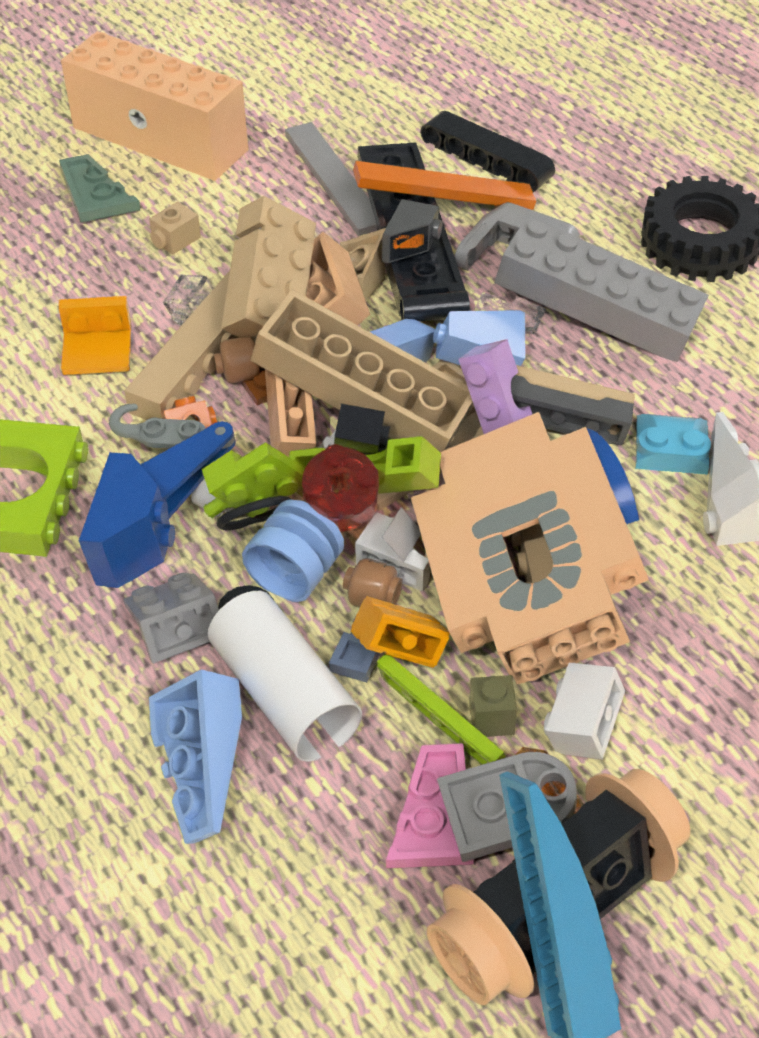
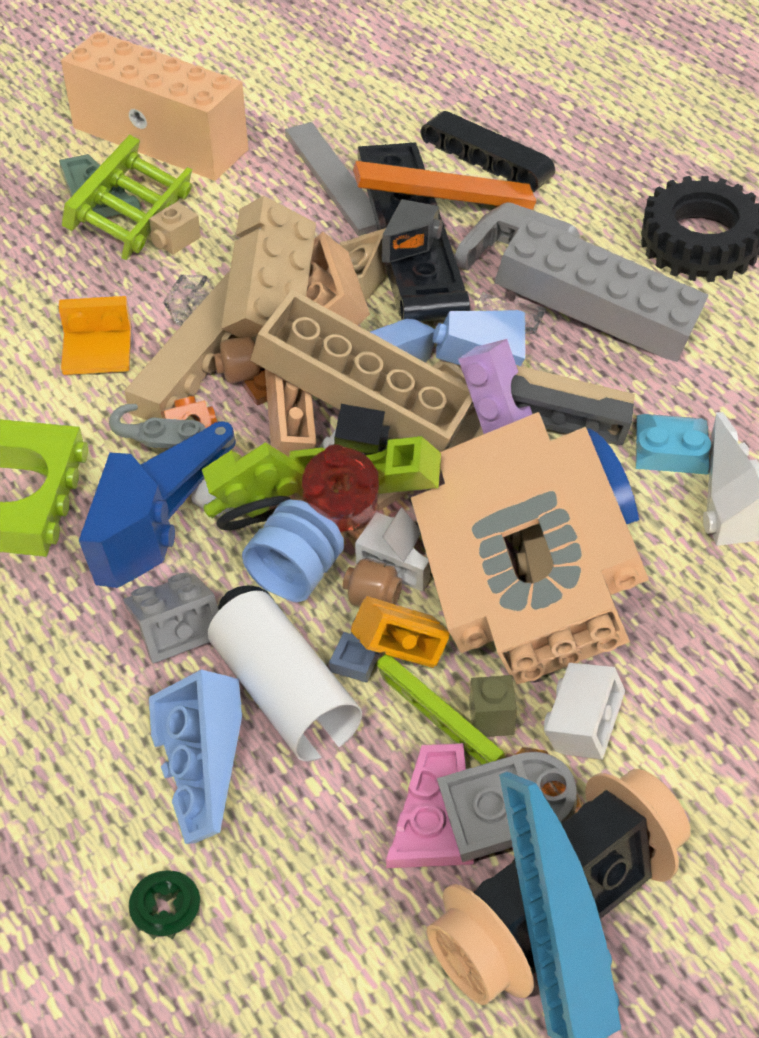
(112, 173): none -> lime fence
(164, 885): none -> dark green gear

